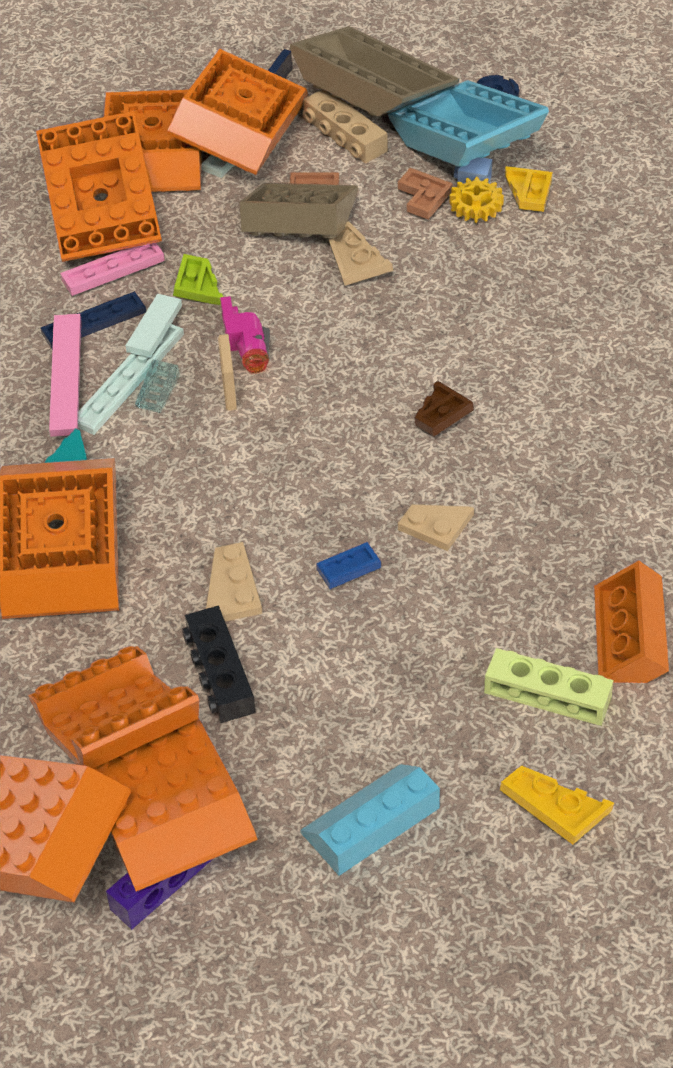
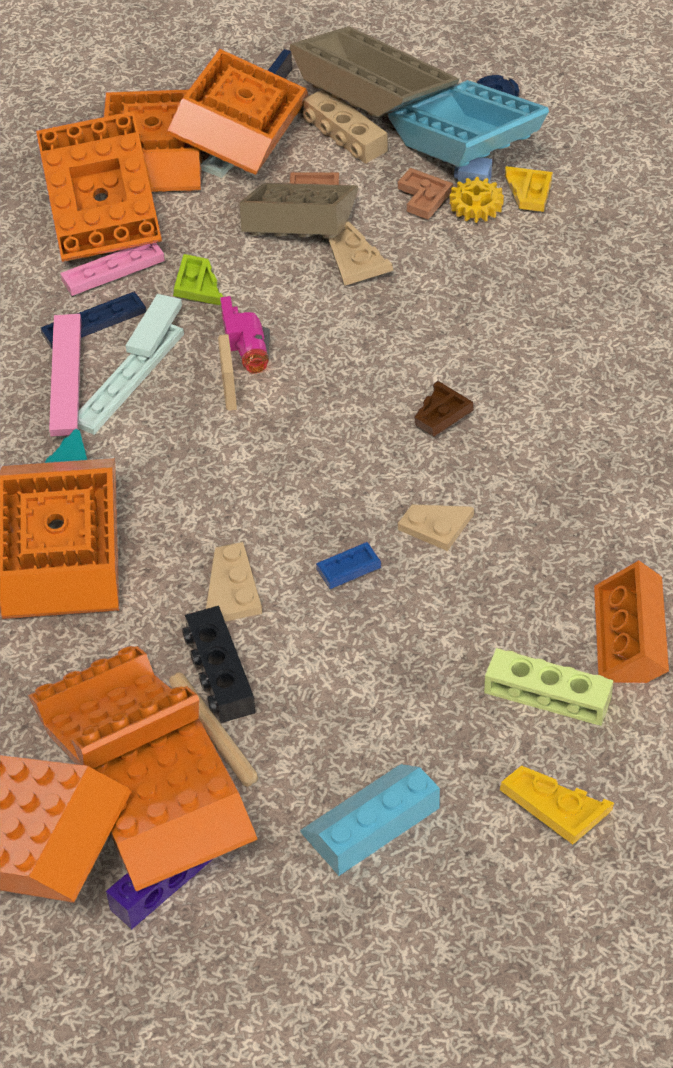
(163, 369): clear light blue slope -> none
(220, 737): none -> tan axle

